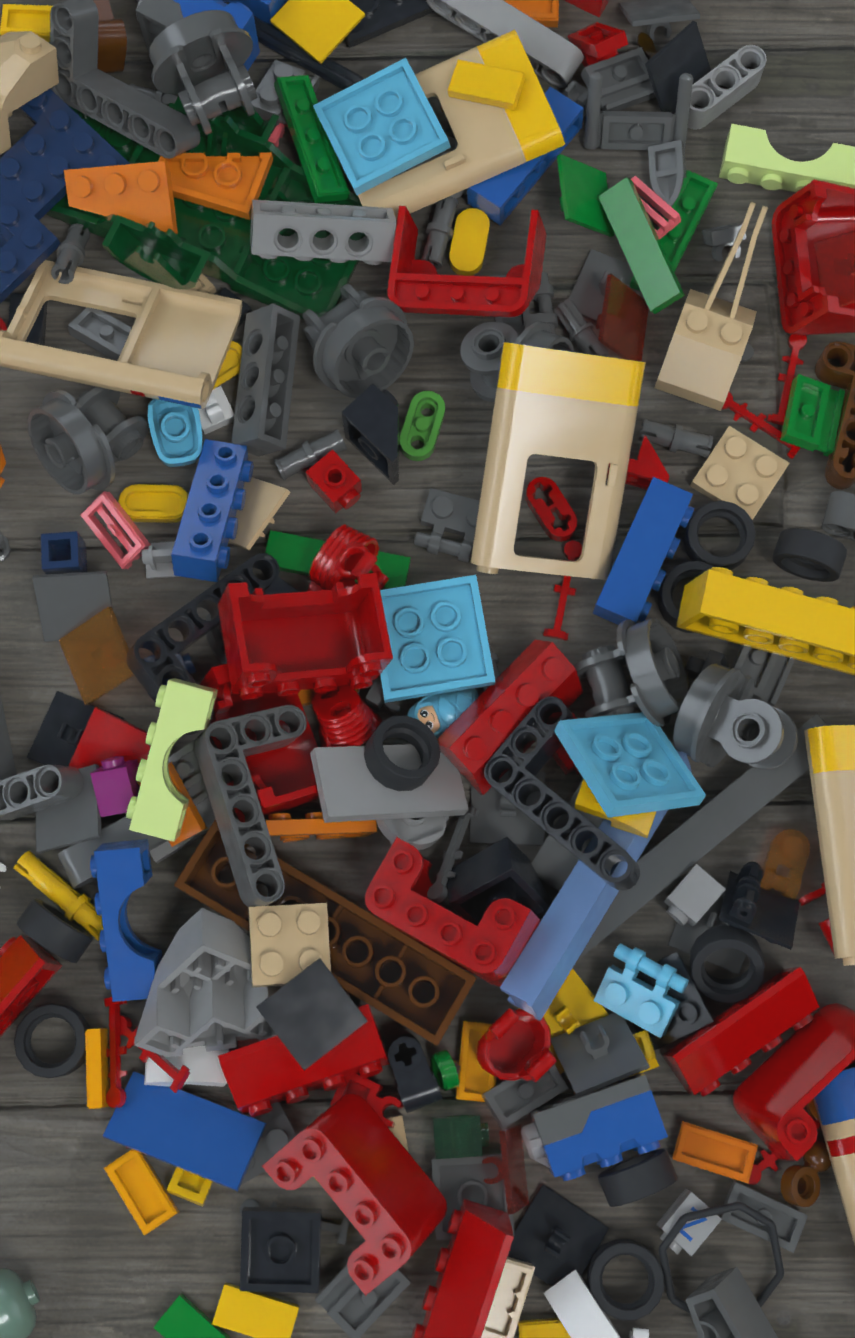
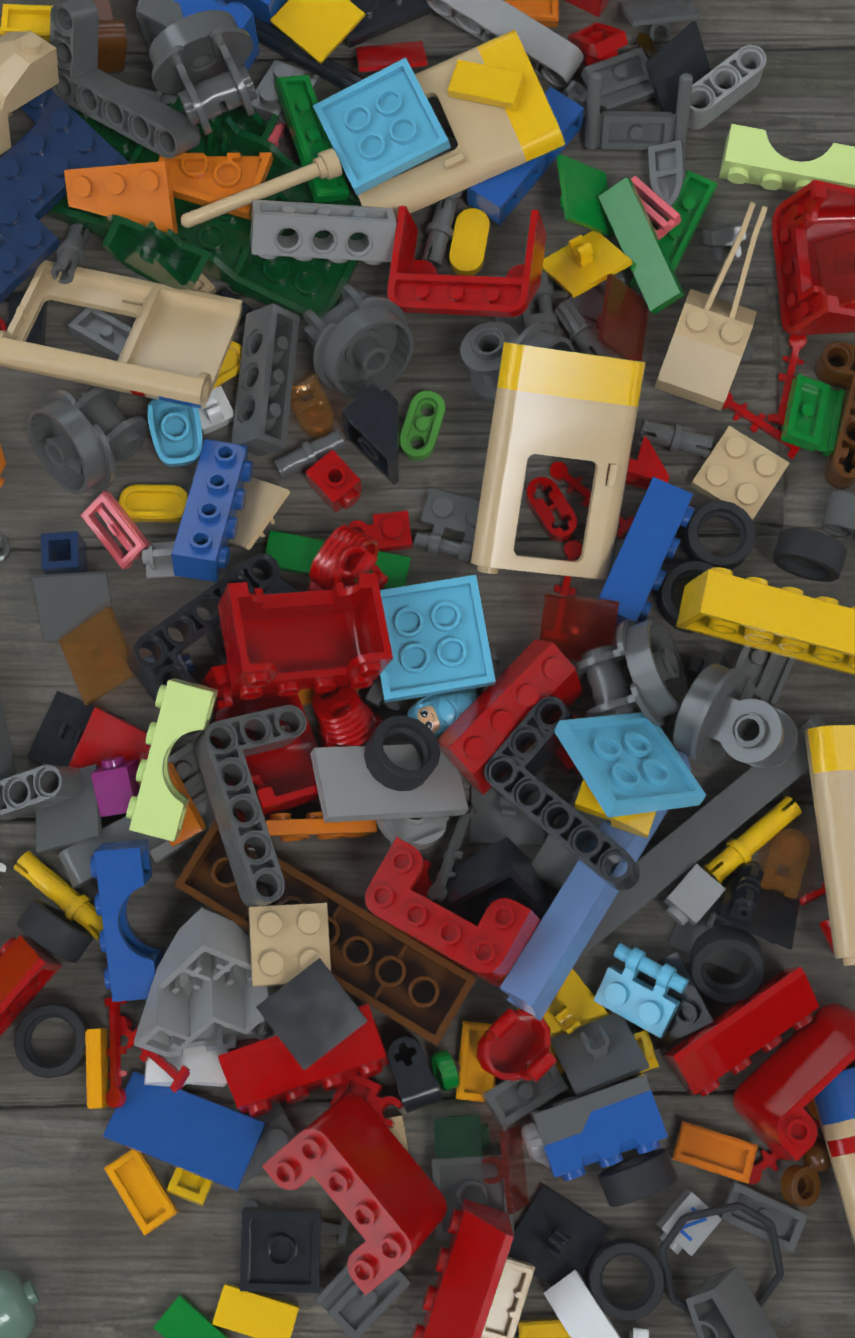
(315, 415): none -> clear orange plate
(324, 166): none -> tan piece
(381, 56): none -> red piece
(389, 529): none -> red plate
(559, 472): none -> red piece
(578, 623): none -> clear red piece
(585, 263): none -> yellow piece
(741, 849): none -> yellow pin

